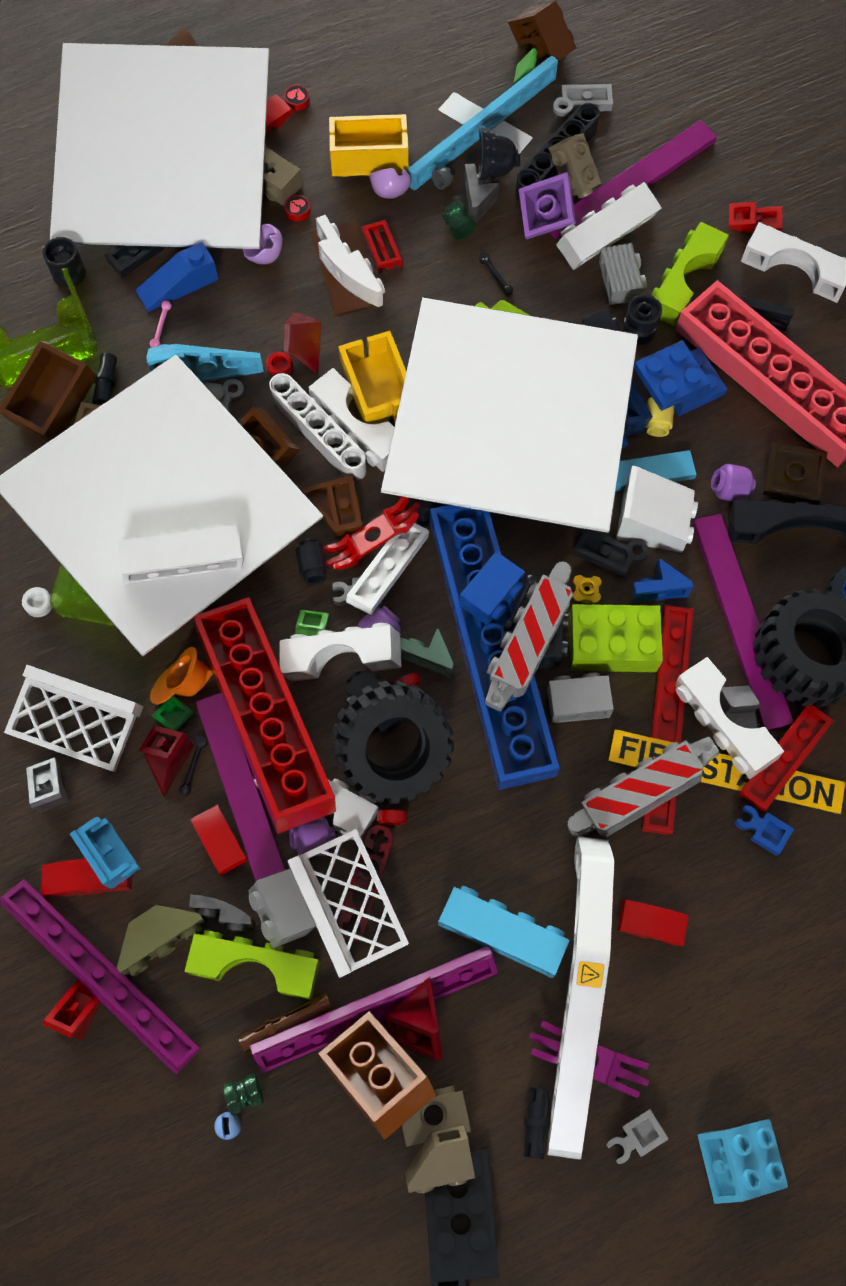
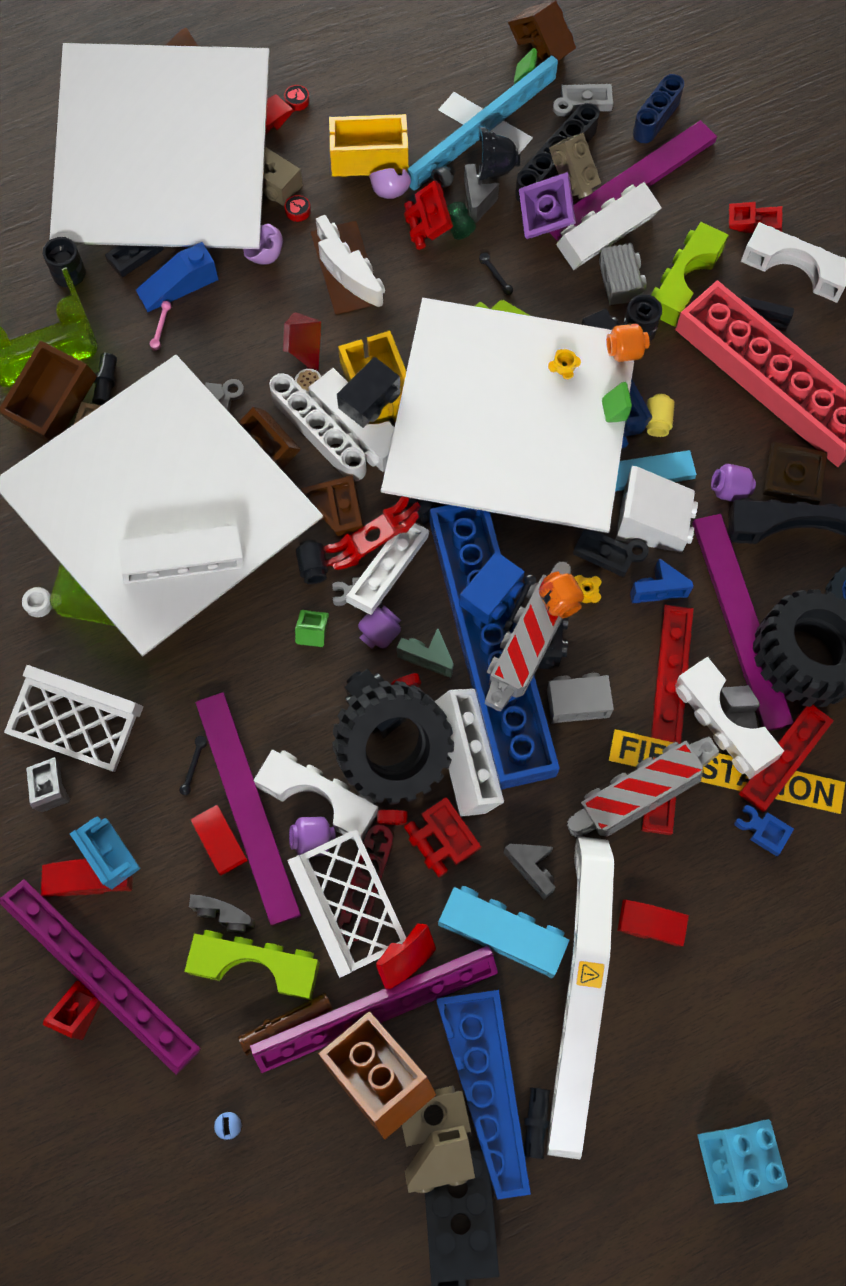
(155, 935): olive slope -> none
(166, 754): dark red slope -> none
(173, 714): green tile -> none
(182, 678): orange piece -> none
(206, 362): medium azure wedge -> none
(243, 1094): clear green wheel -> none
(265, 716): red brick -> none
(279, 363): red tile -> none
(281, 908): light grey brick -> none
(305, 656): white arch -> none
(306, 378): none -> tan tile
(369, 392): none -> black brick
(387, 263): red tile -> none
(404, 959): none -> red slope
(415, 1022): dark red slope -> none
(433, 212): none -> red plate
(450, 831): none -> red plate
(472, 762): none -> white brick
(483, 1064): none -> blue wing
(526, 859): none -> flat silver slope
(561, 594): none -> orange head
(567, 357): none -> yellow plate
(606, 1068): magenta piece -> none
(615, 638): lime brick -> none
(617, 404): none -> bright green slope
(627, 342): none -> orange head
(642, 1133): light grey plate -> none
(658, 108): none -> dark blue beam
(680, 378): blue bracket -> none

